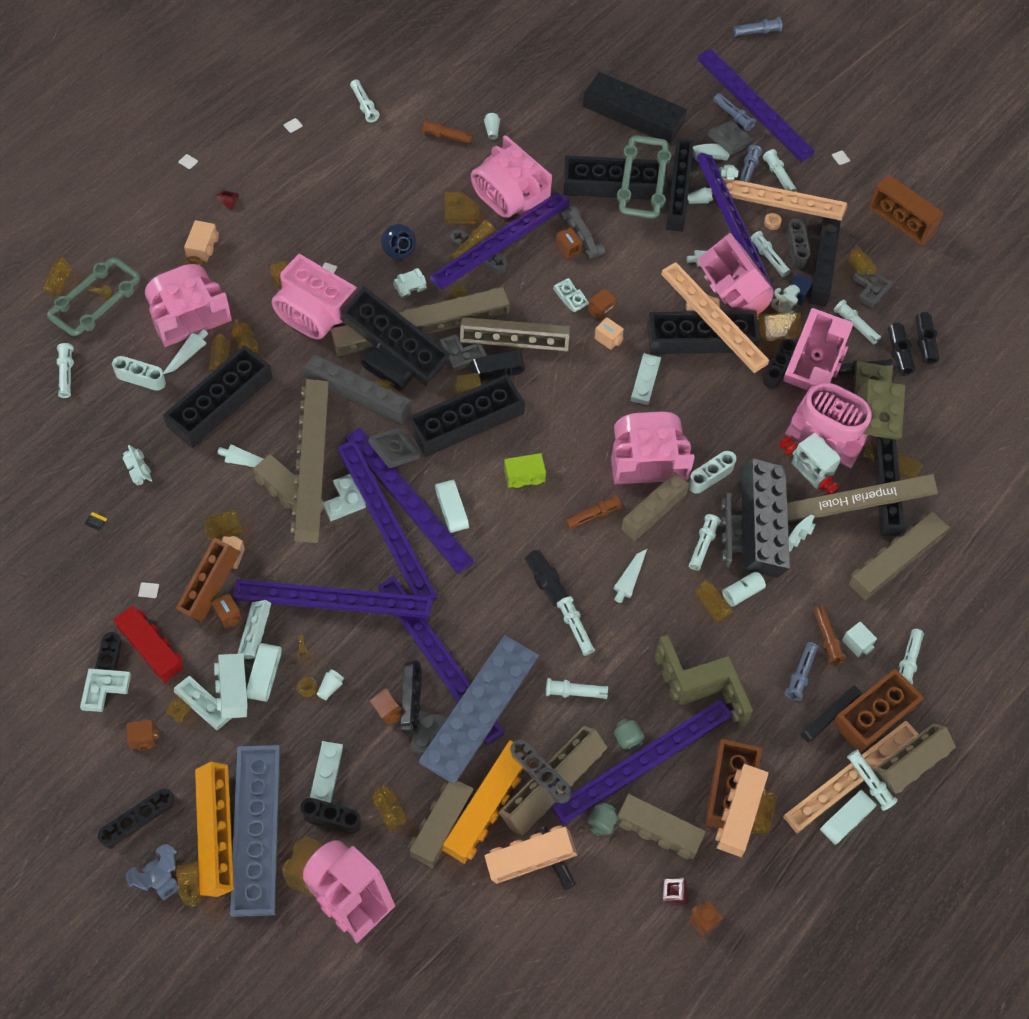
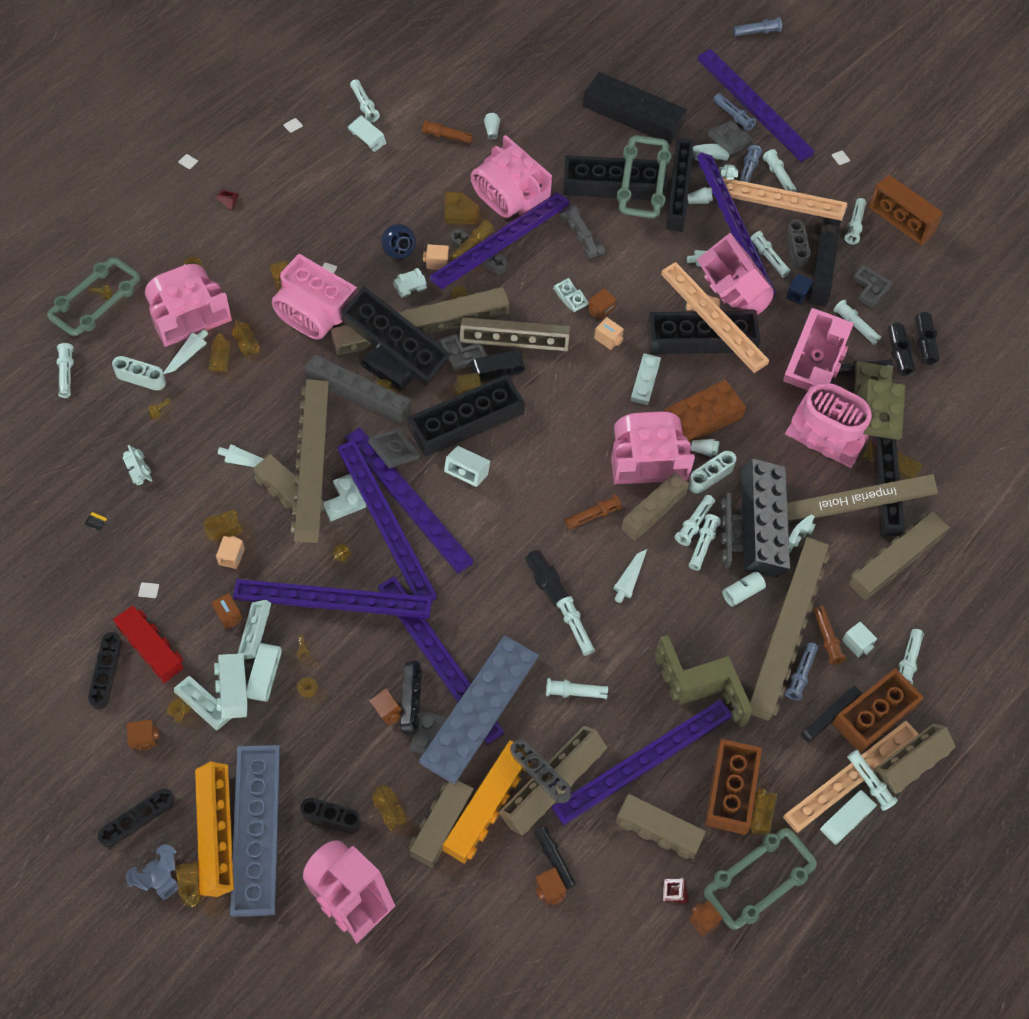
(58, 276): clear yellow hinge -> none
(99, 684): light aqua plate -> none
(154, 411): none -> clear yellow hand
(201, 240): light nougat brick -> none
(208, 580): dark orange brick -> none
(218, 396): black brick -> none
(294, 868): clear yellow brick -> none
(326, 771): light aqua plate -> none
(330, 683): light aqua cone -> none
(341, 552): none -> clear yellow plate
(367, 133): none -> light aqua hinge
(436, 256): none -> light nougat brick
(451, 506): light aqua beam -> none
(467, 466): none -> light aqua brick
(524, 470): lime brick -> none
(530, 855): light nougat brick -> none
(550, 887): none -> dark orange brick
(568, 243): dark orange brick -> none
(603, 819): sand green head -> none
(629, 734): sand green head -> none
(691, 526): none -> light aqua pin
(706, 447): none -> light aqua cone
(708, 411): none -> dark orange brick
(713, 601): clear yellow hinge -> none
(742, 810): light nougat brick -> none
(751, 913): none -> sand green bar
(772, 221): light nougat tile -> none
(779, 364): black beam -> none
(780, 325): clear yellow brick -> none
(787, 300): light aqua piece -> none
(788, 628): none -> dark tan brick
(814, 461): light aqua brick -> none
(855, 226): none -> light aqua pin
(862, 262): clear yellow hinge -> none

